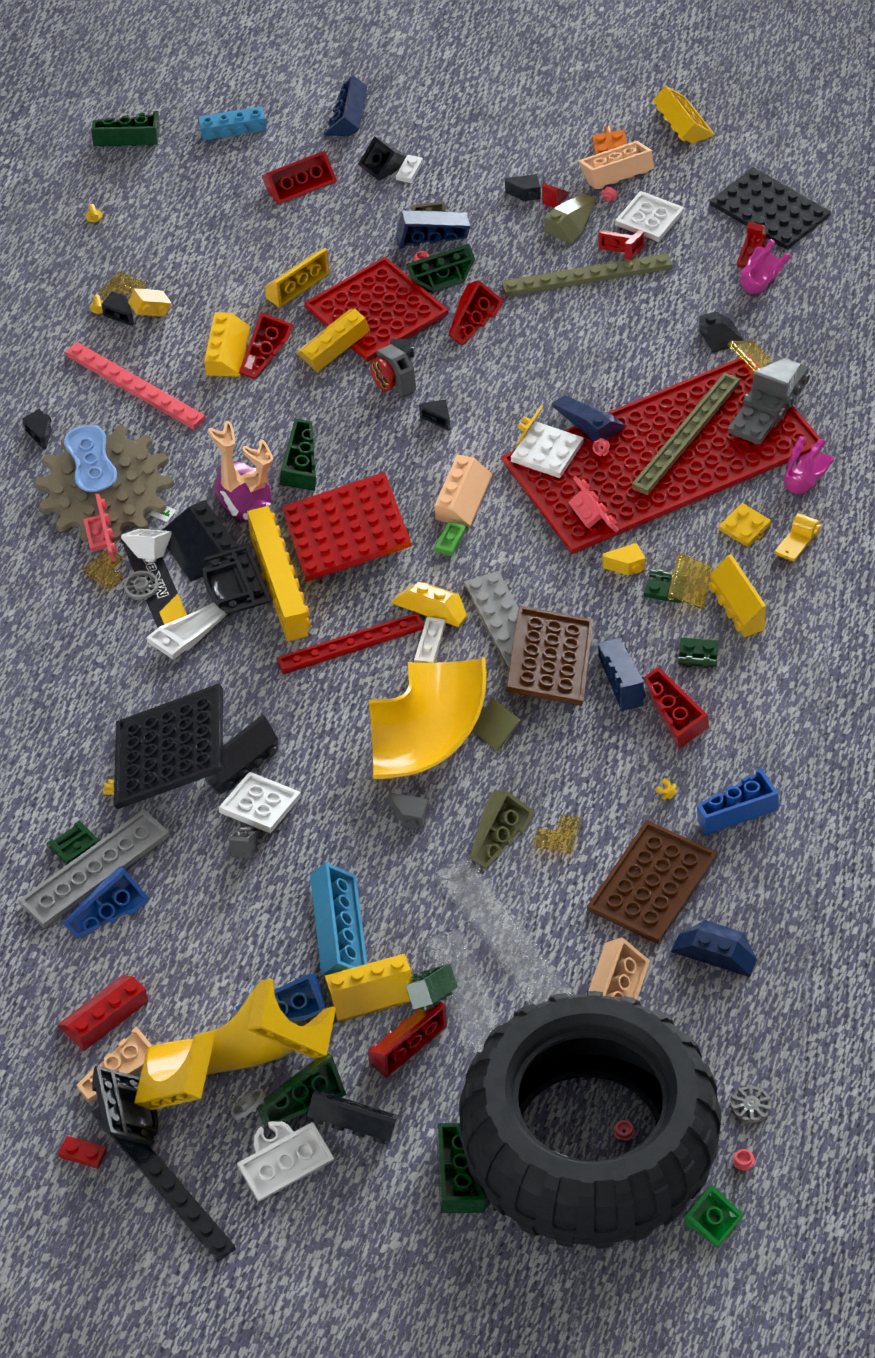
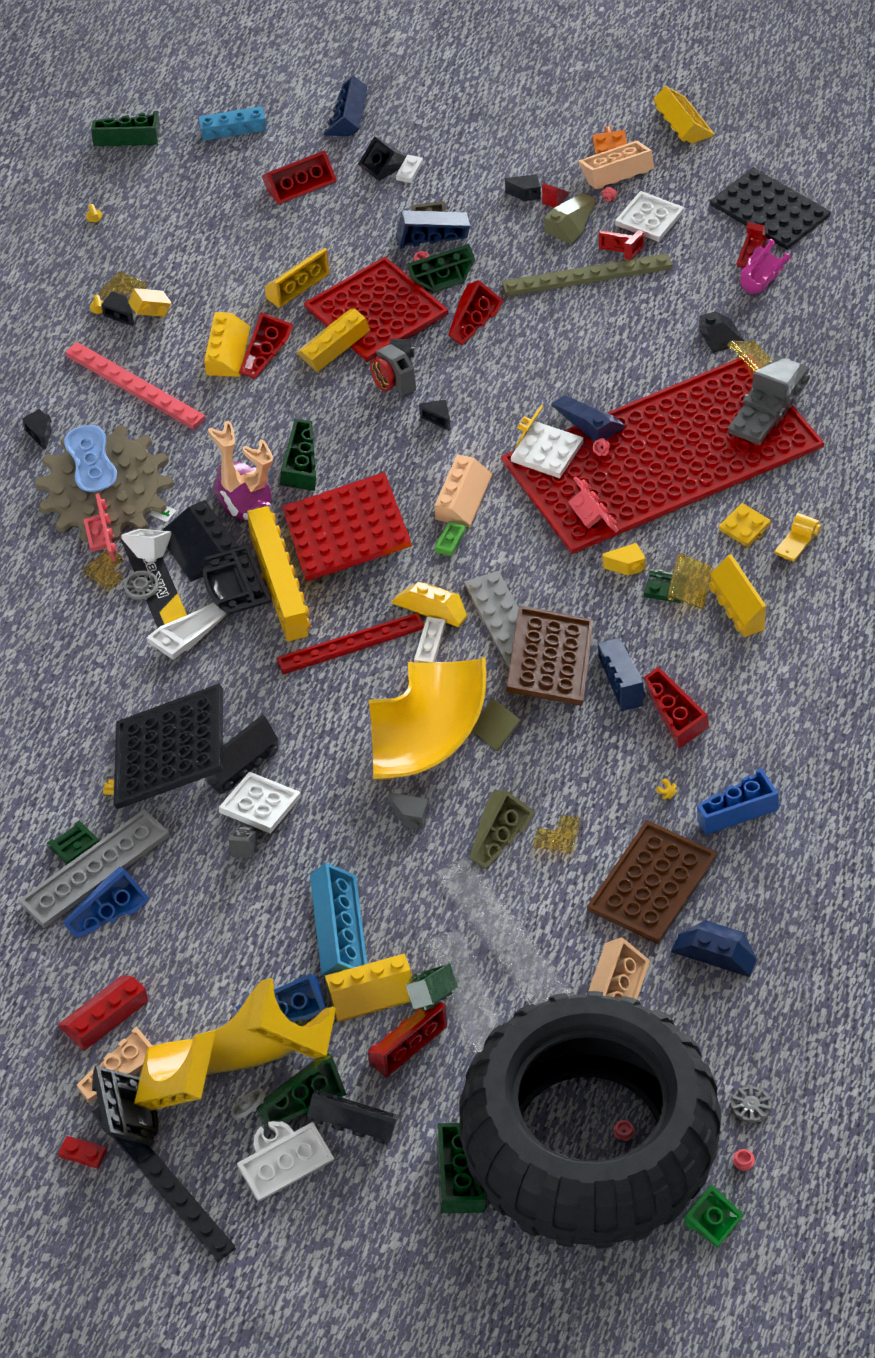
(685, 434): olive plate -> none
(693, 650): dark green plate -> none
(808, 469): dark pink hair -> none

